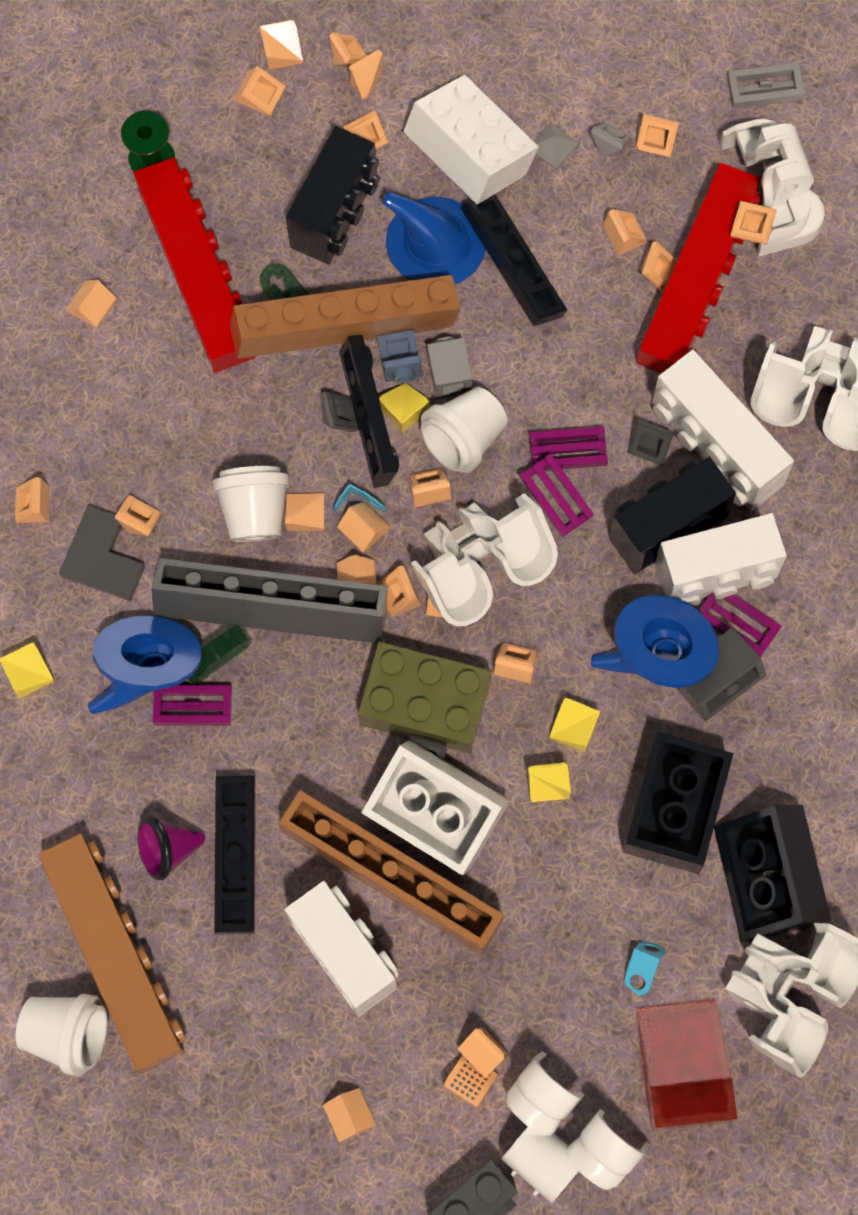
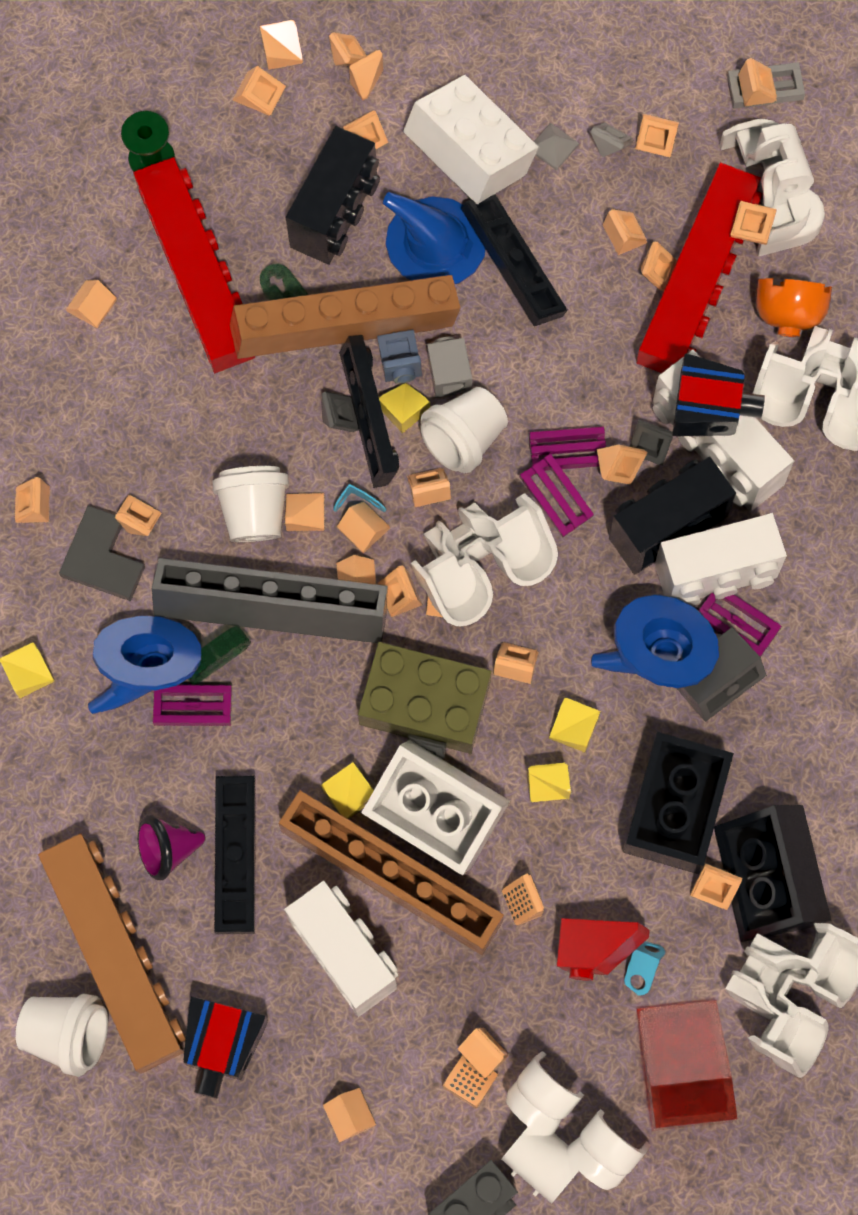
(220, 1043): none -> torso
(348, 791): none -> light yellow slope
(523, 900): none -> light nougat slope
(596, 945): none -> red slope
(620, 463): none -> light nougat slope
(712, 399): none -> torso
(716, 886): none -> light nougat slope
(756, 83): none -> light nougat slope
(792, 304): none -> orange cylinder

